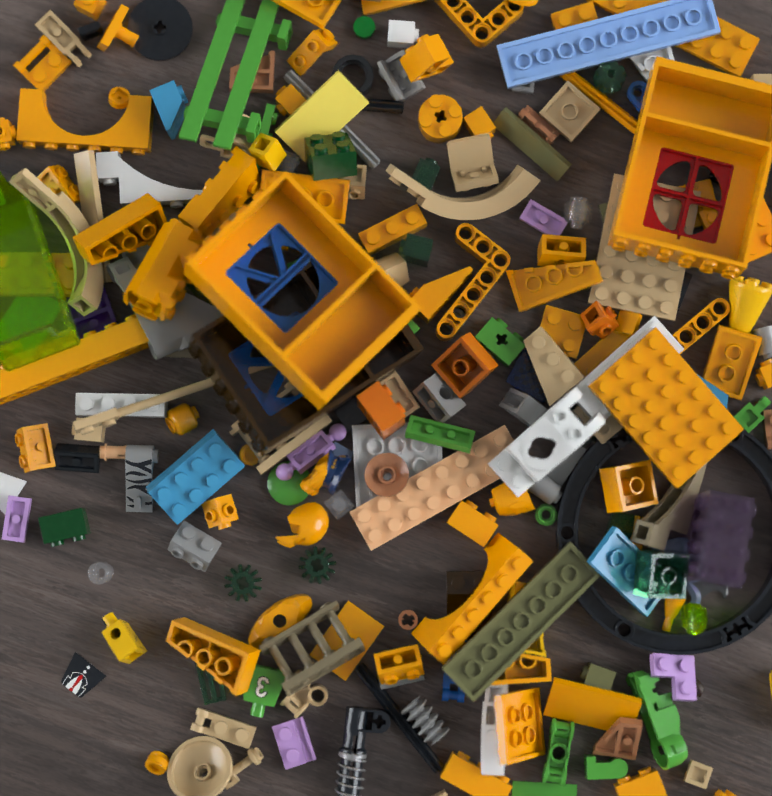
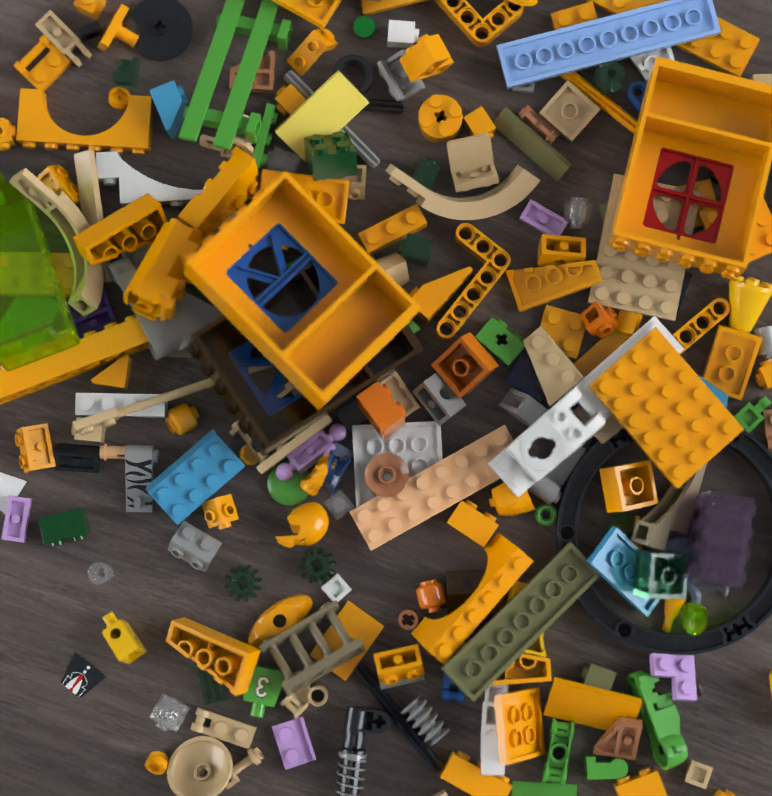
(116, 374): none -> light orange slope
(127, 72): none -> clear green panel
(169, 713): none -> clear brick
(267, 152): yellow brick -> none
(336, 588): none -> white tile
(431, 595): none -> orange head
(440, 434): bright green plate -> none

